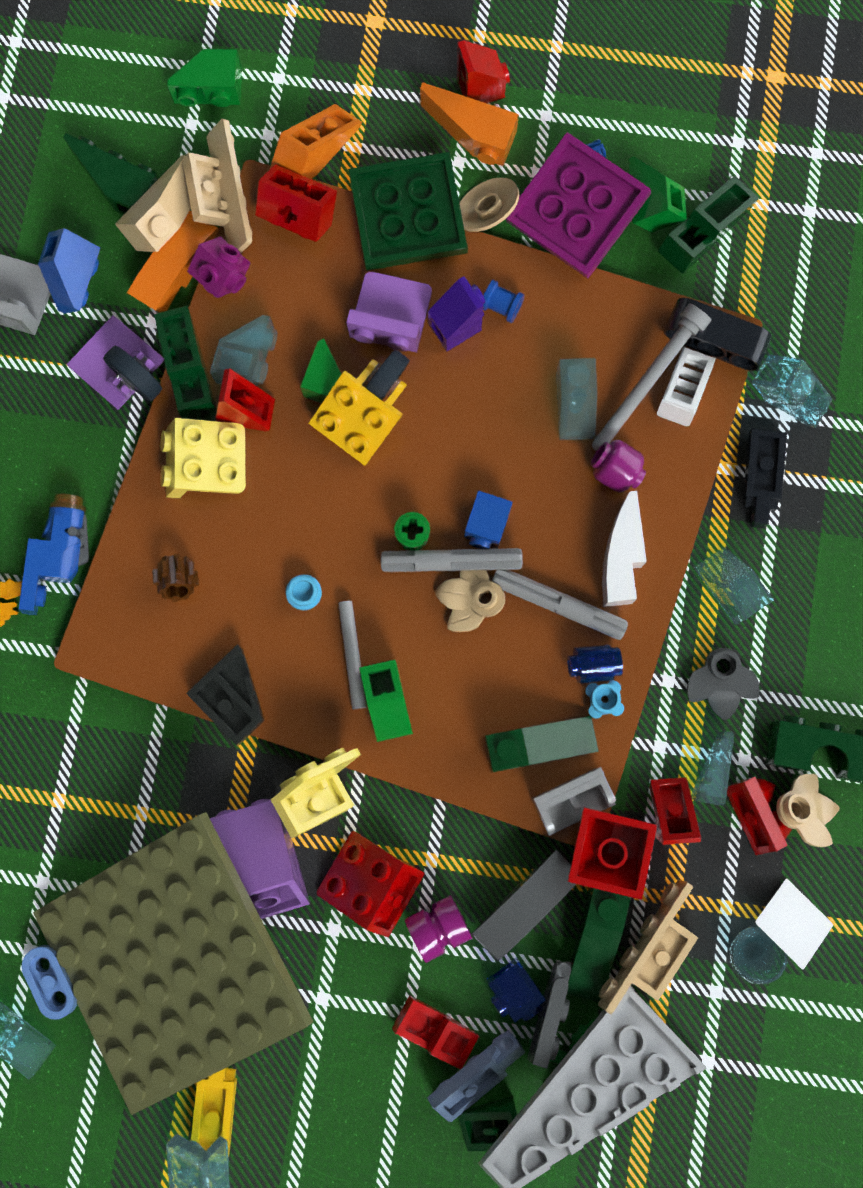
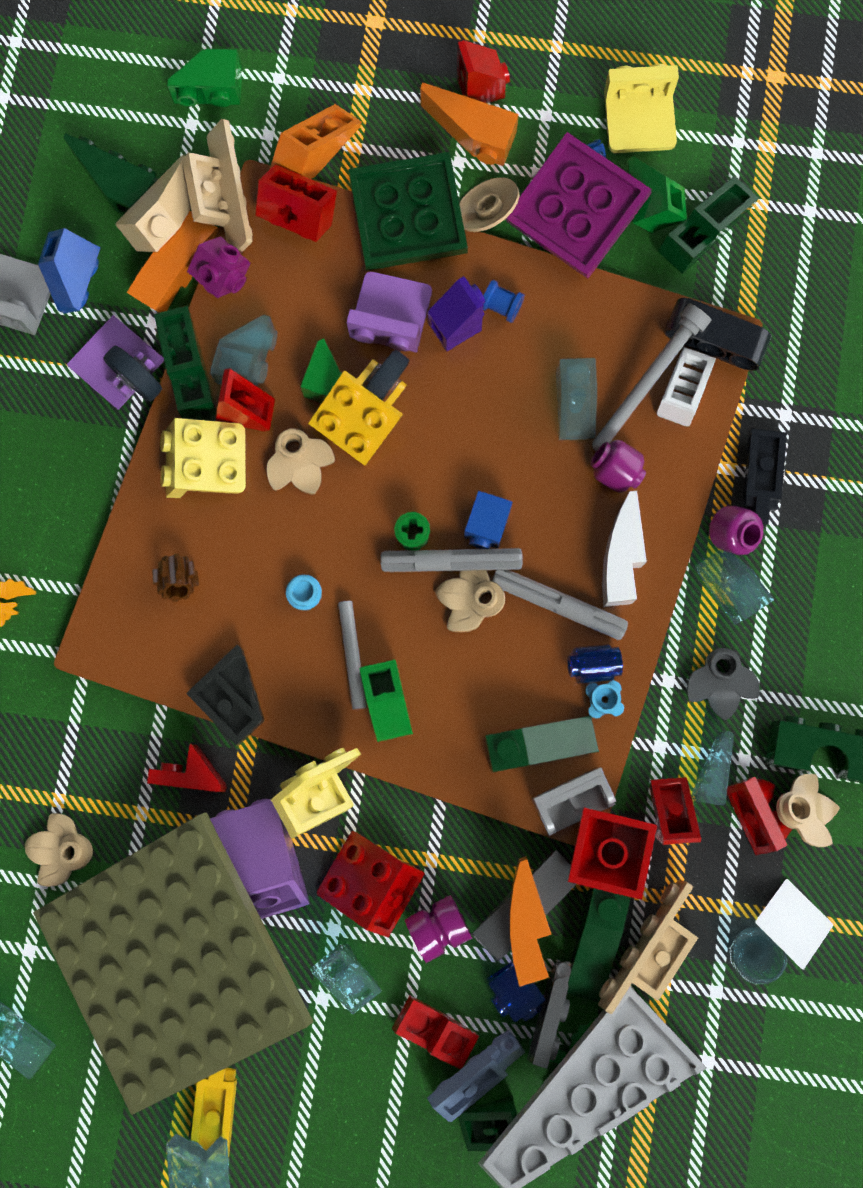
(46, 983): medium blue plate -> none
(53, 850): none -> tan plate
(58, 555): blue plate -> none
(198, 775): none -> red slope
(301, 466): none -> tan plate
(346, 978): none -> clear light blue slope
(527, 925): none -> orange slope
(641, 108): none -> light yellow bracket
(736, 530): none -> magenta head
(792, 389): clear light blue slope -> none

